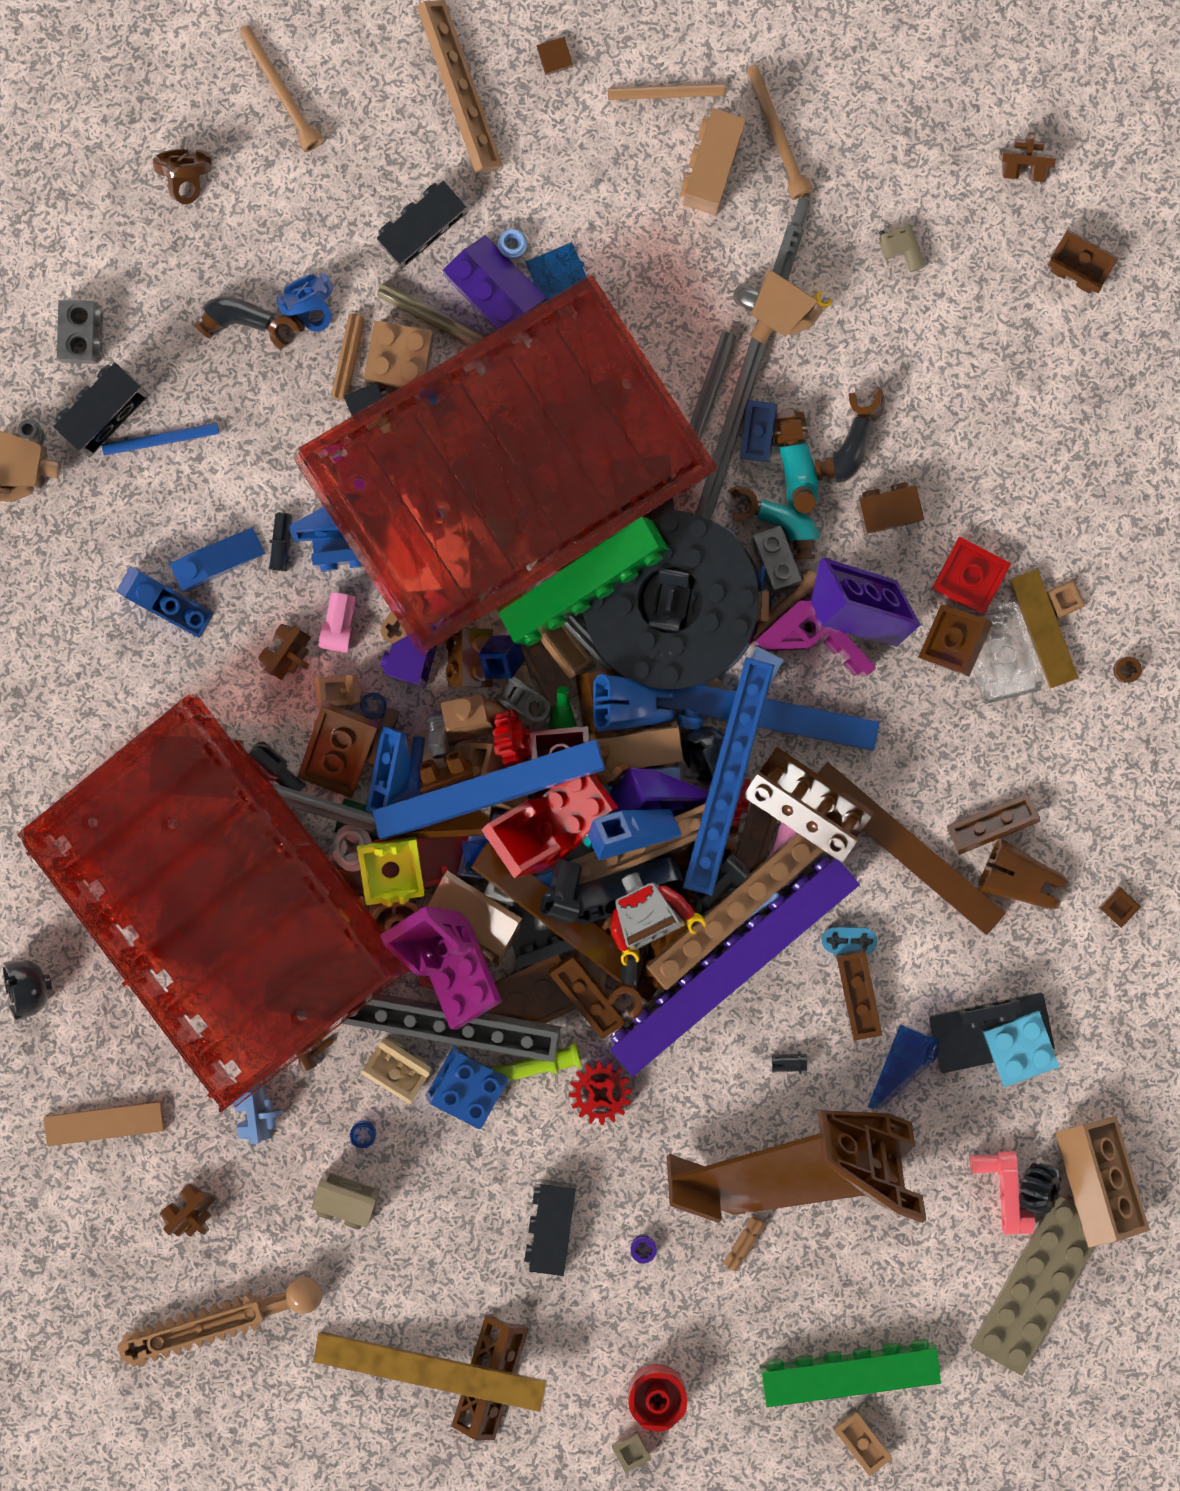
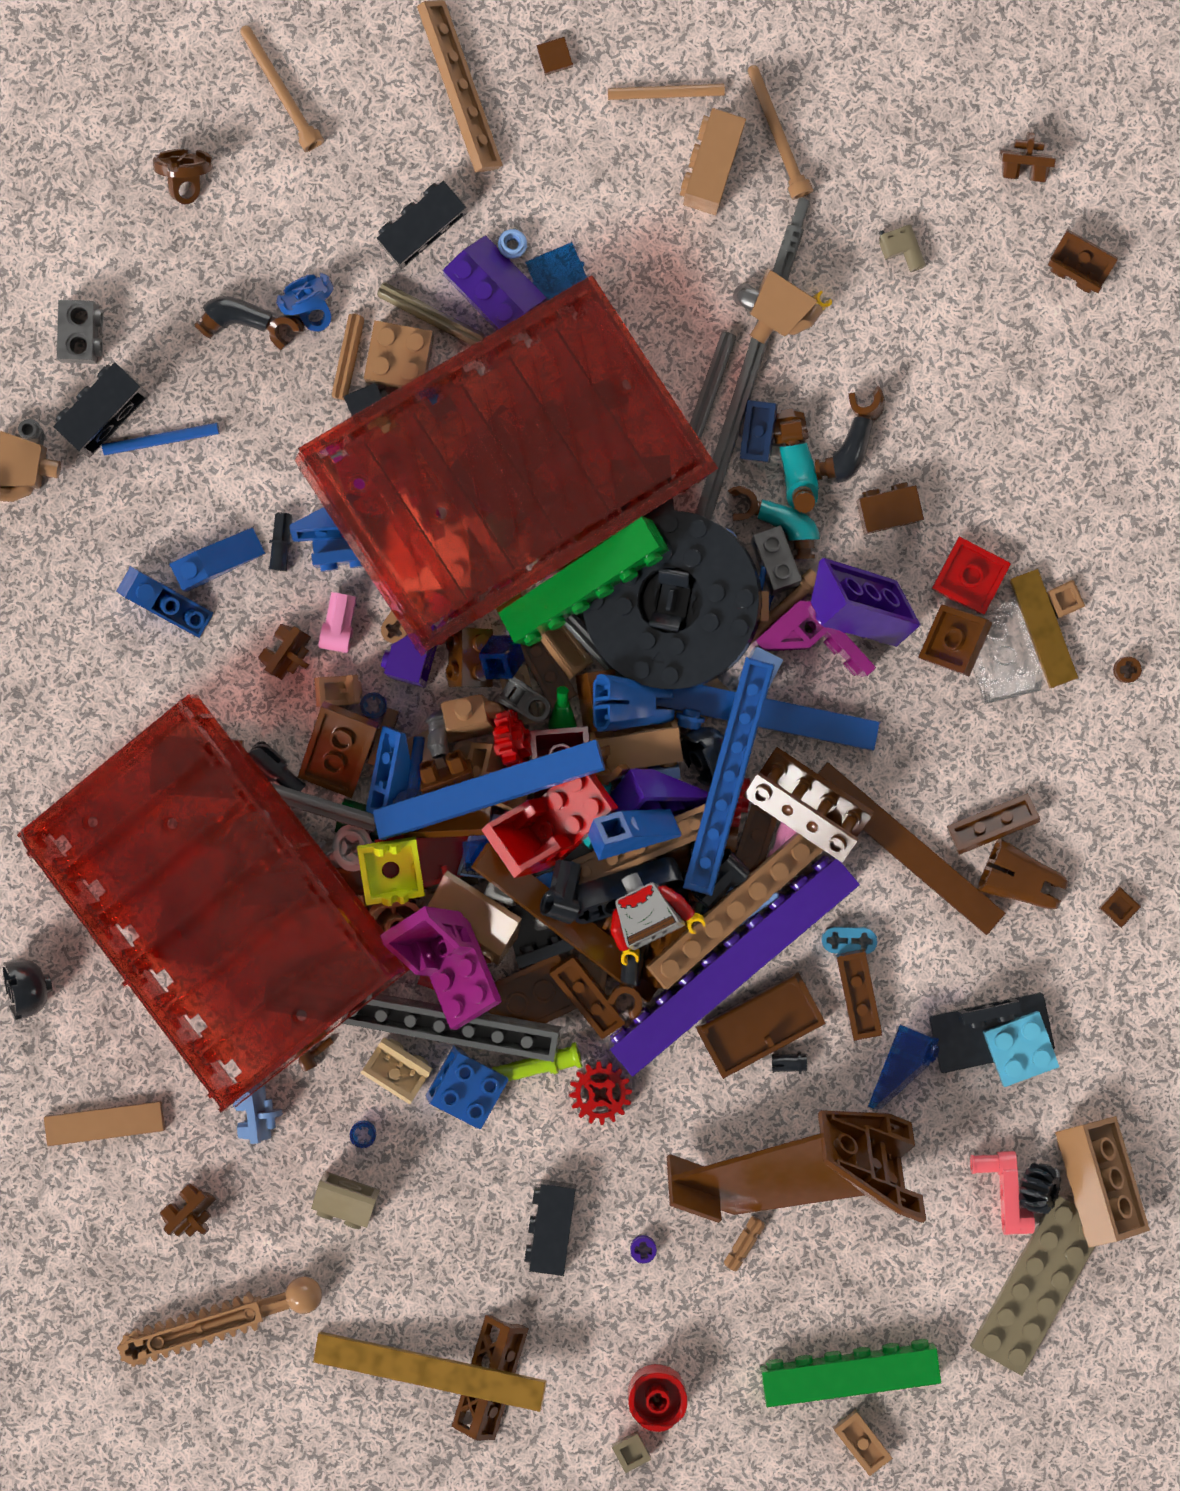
(760, 1025): none -> reddish brown container

